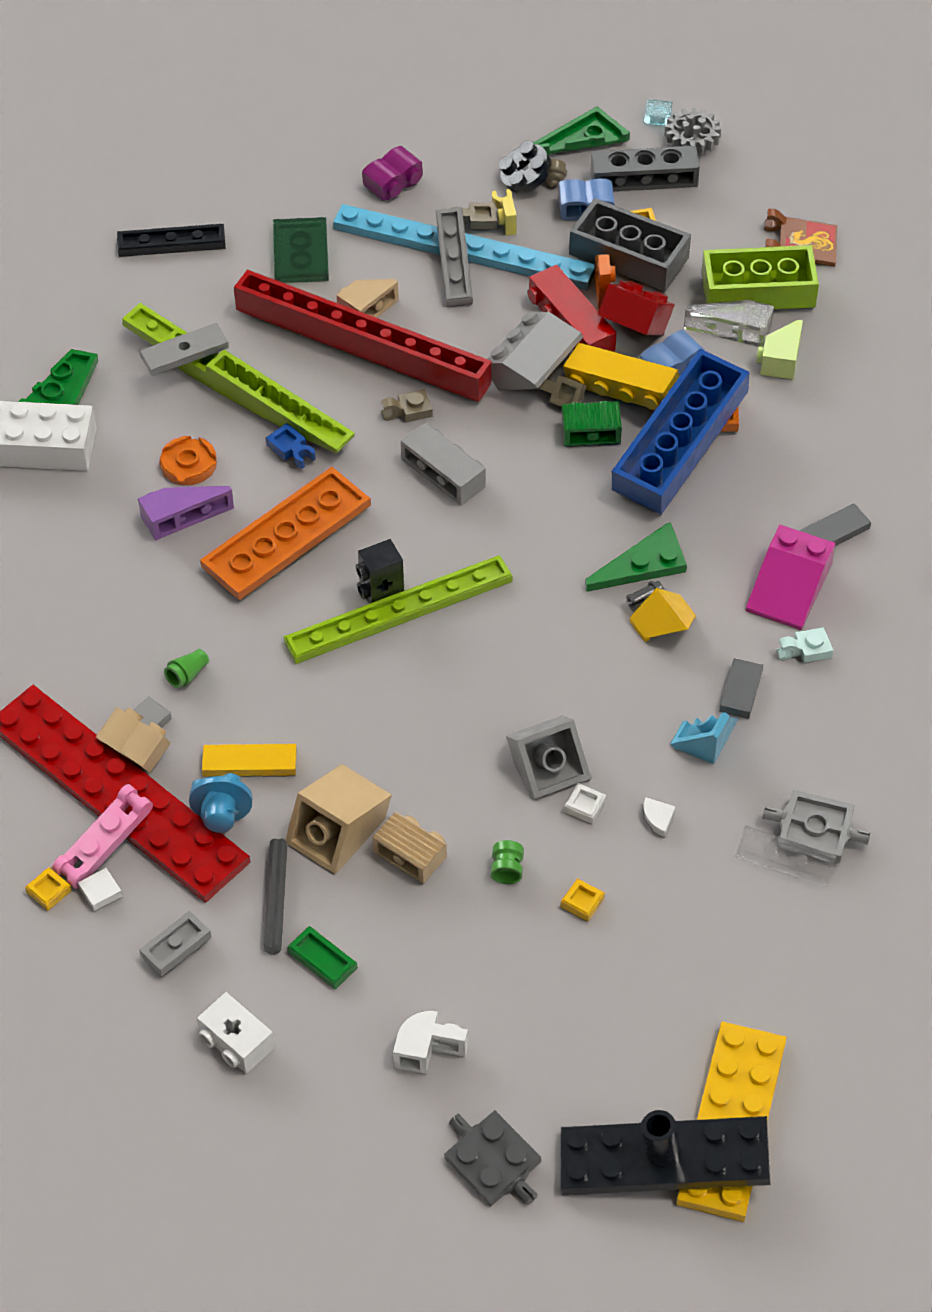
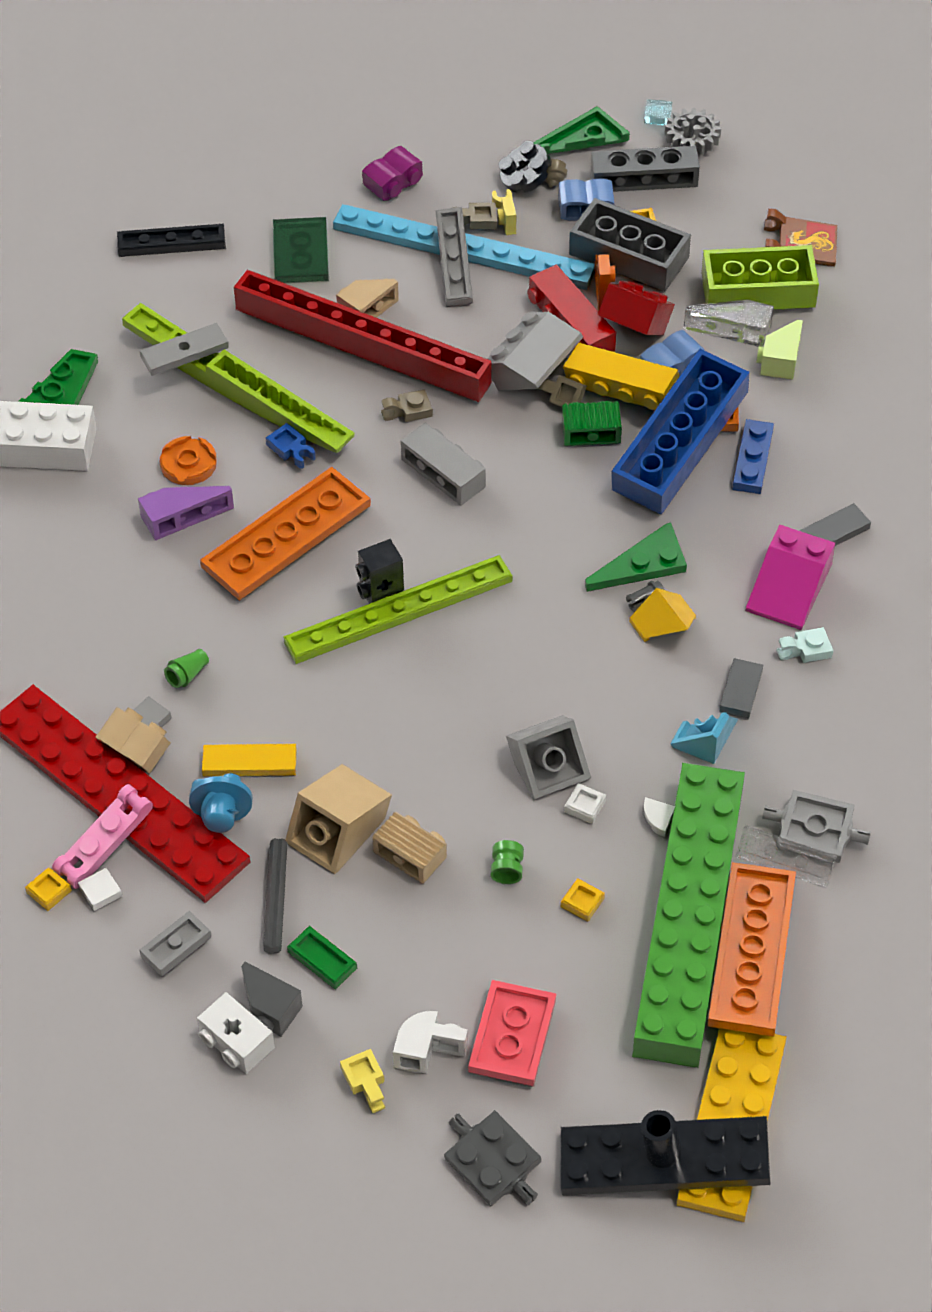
(271, 999): none -> dark grey slope
(365, 1075): none -> light yellow plate
(512, 1033): none -> coral plate
(689, 916): none -> bright green brick
(752, 949): none -> orange plate
(753, 456): none -> plate

